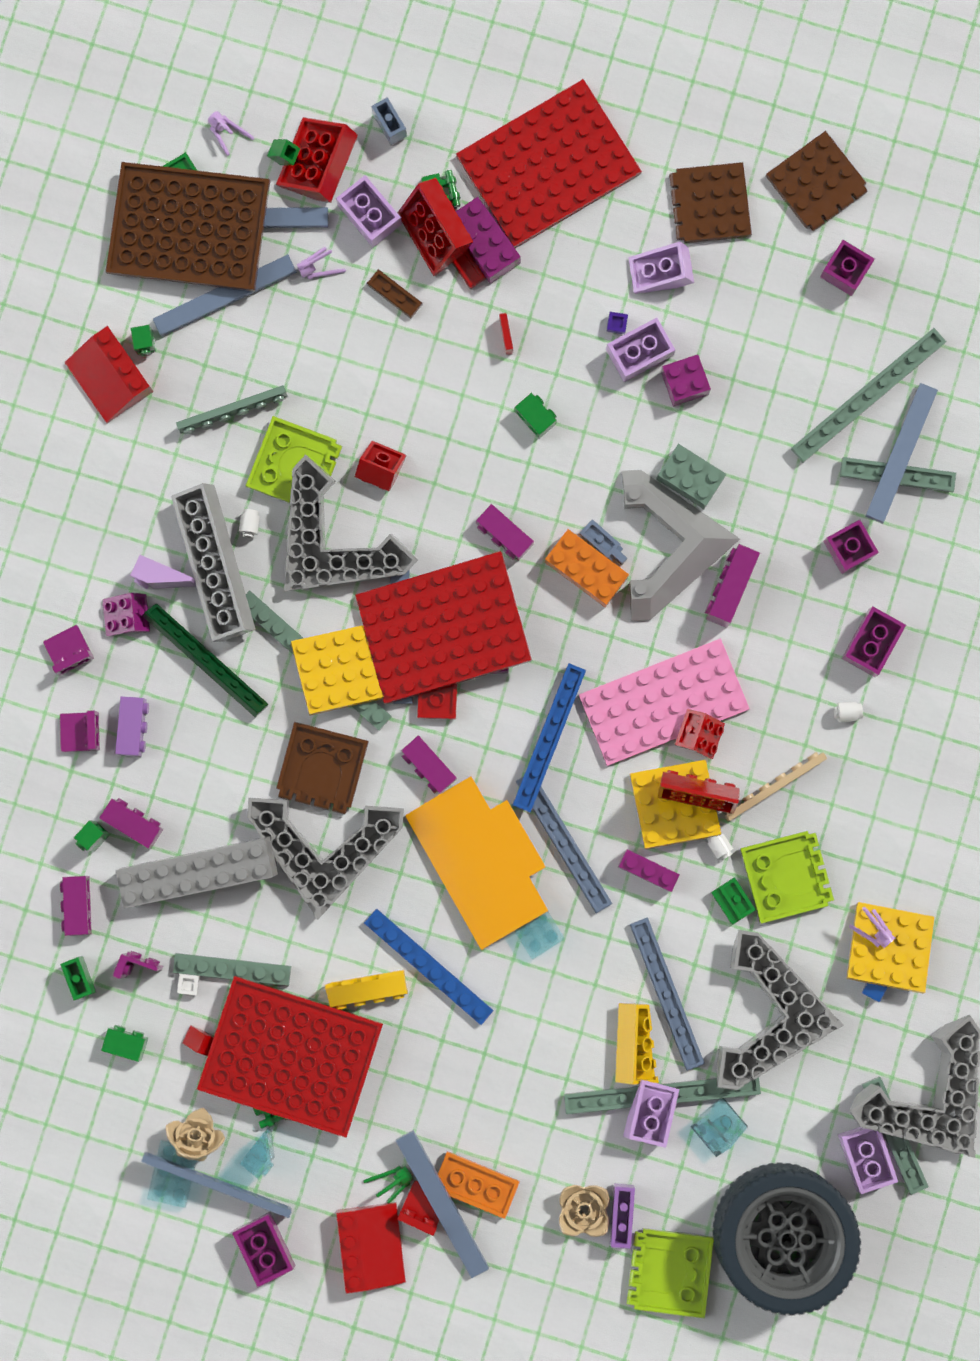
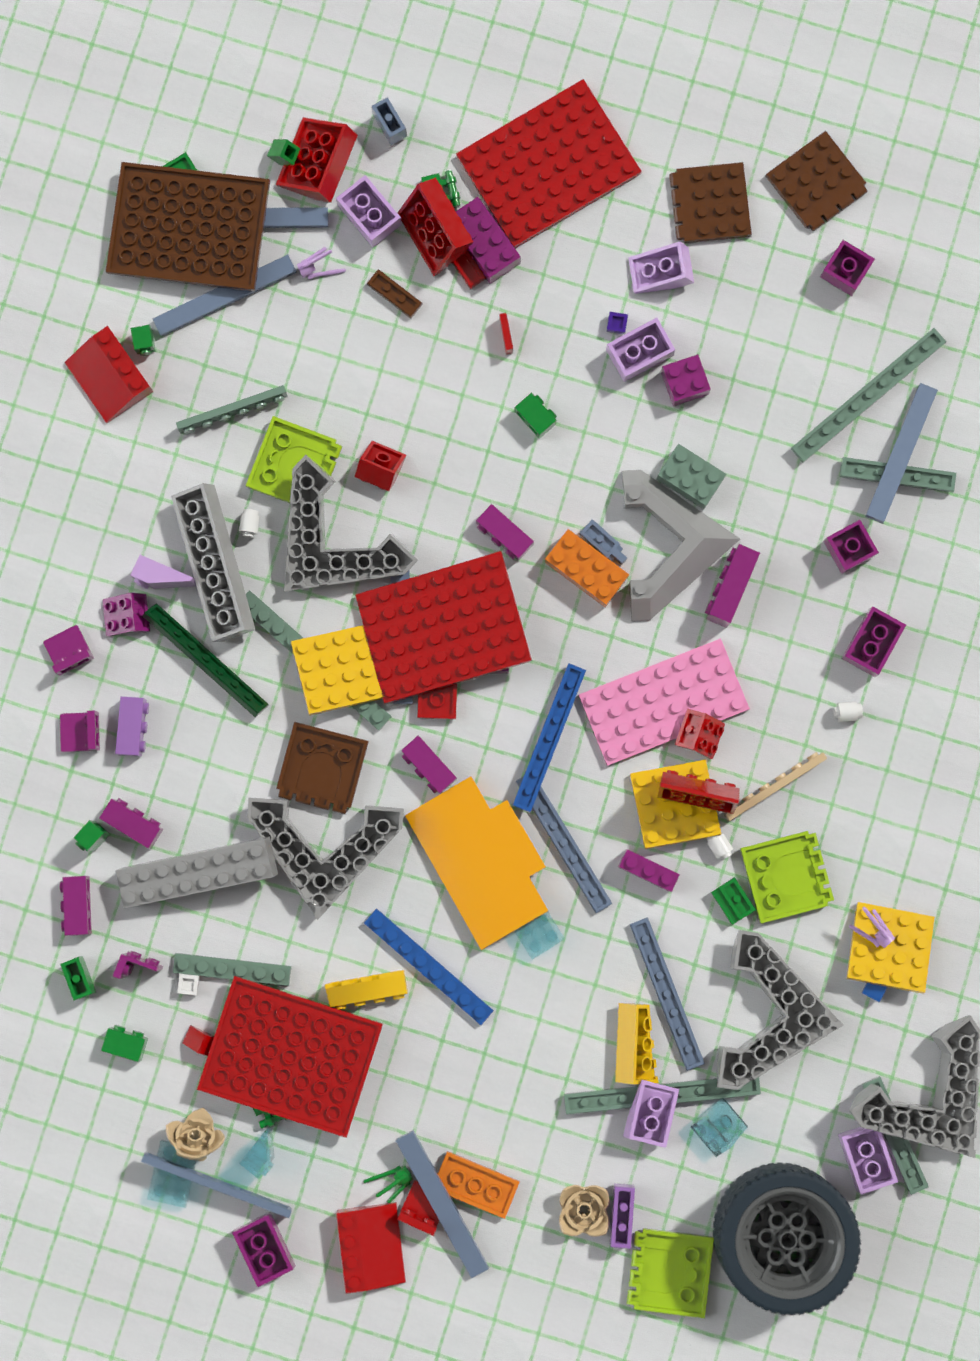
(220, 123): lavender plant -> none

